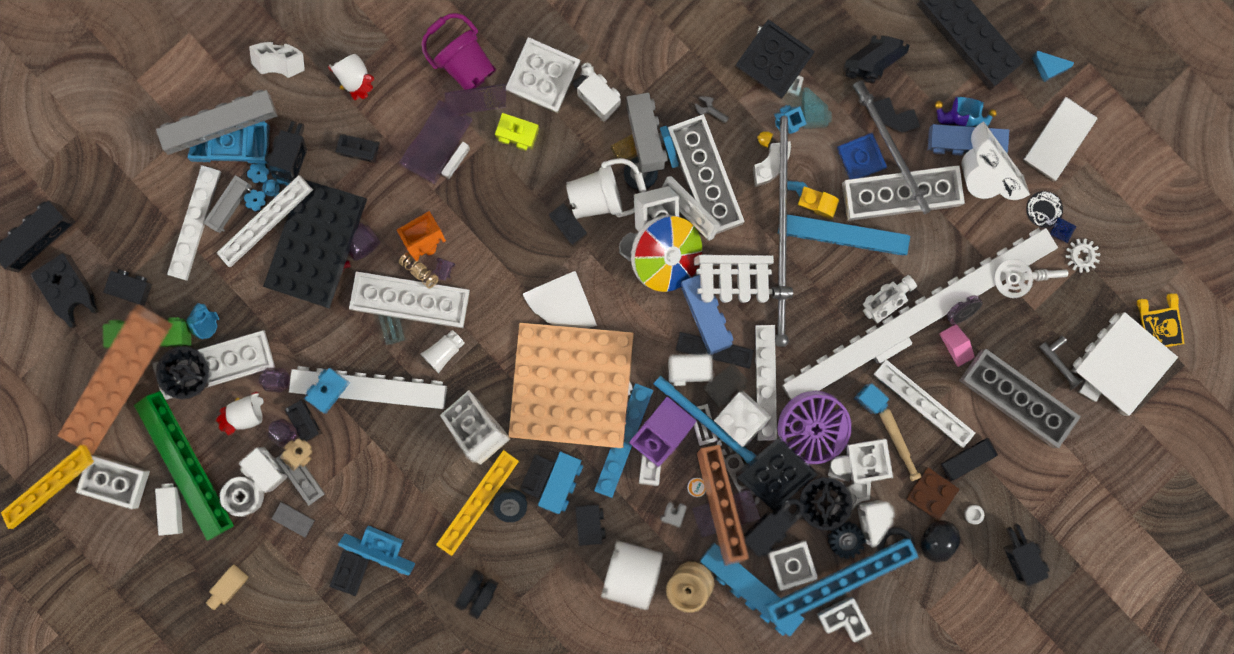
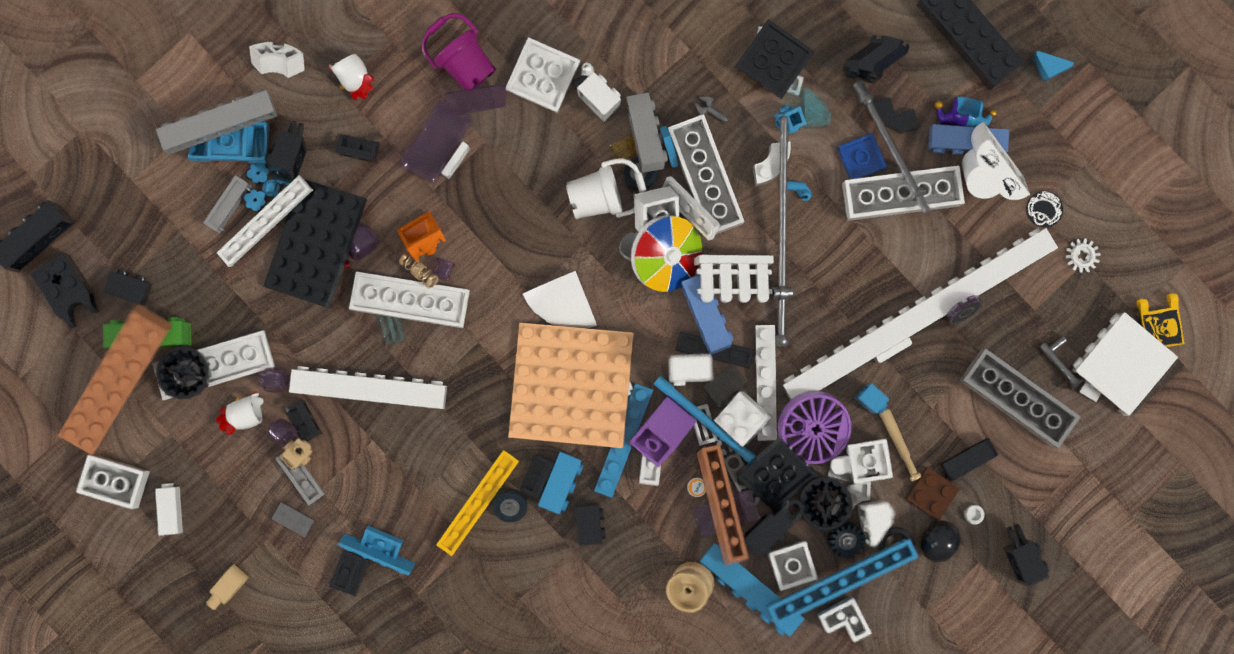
(47, 487): yellow plate -> none
(183, 465): green brick -> none
(193, 223): white plate -> none
(202, 322): dark azure hair -> none
(237, 506): white brick -> none
(263, 470): white brick -> none
(327, 390): dark azure brick -> none
(443, 350): white plant -> none
(474, 428): white brick -> none
(476, 594): black wheel -> none
(516, 131): neon yellow brick -> none
(568, 225): black piece -> none
(632, 575): white brick -> none
(673, 517): light grey hinge -> none
(764, 138): yellow hinge -> none
(821, 203): yellow brick -> none
(847, 235): dark azure beam -> none
(888, 299): white brick -> none
(924, 403): white plate -> none
(957, 345): bright pink slope -> none
(1021, 276): white dish -> none
(1060, 139): white tile -> none
(1062, 230): clear blue tile -> none

